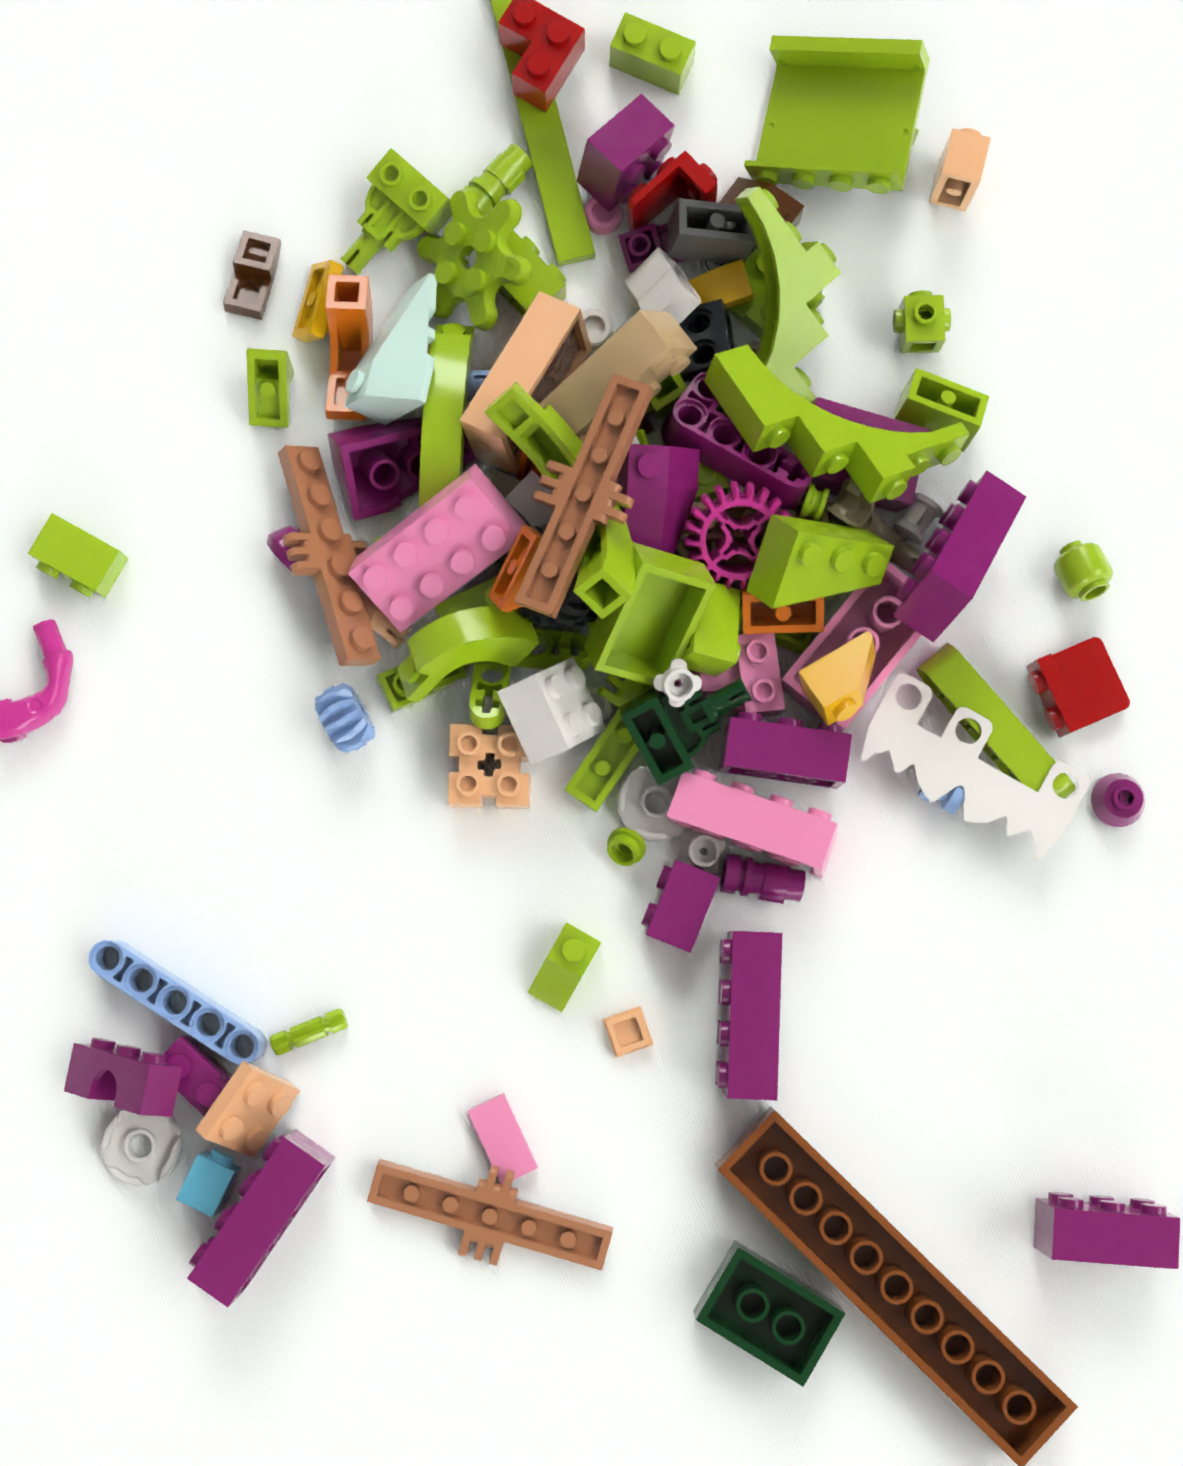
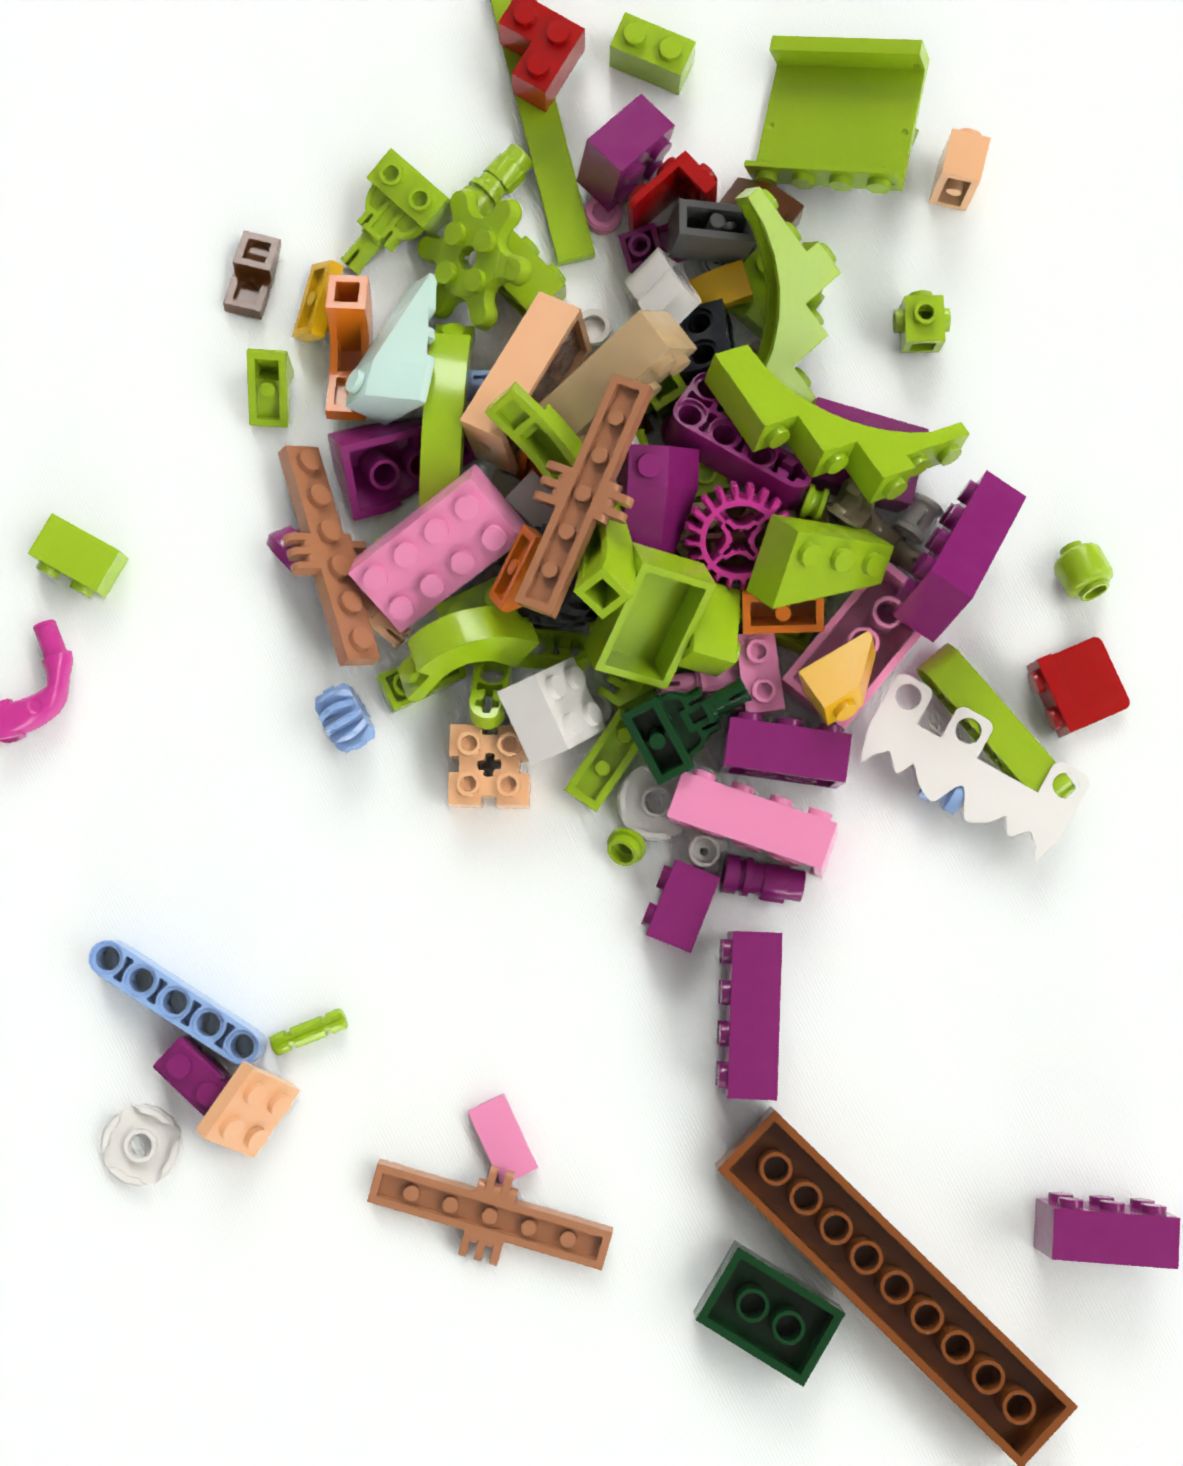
(120, 1074): magenta arch -> none
(209, 1182): medium azure brick -> none
(259, 1220): magenta brick -> none
(564, 967): lime slope -> none
(628, 1031): light nougat tile -> none
(677, 694): white plate -> none
(938, 403): lime brick -> none
(1118, 800): magenta cone -> none

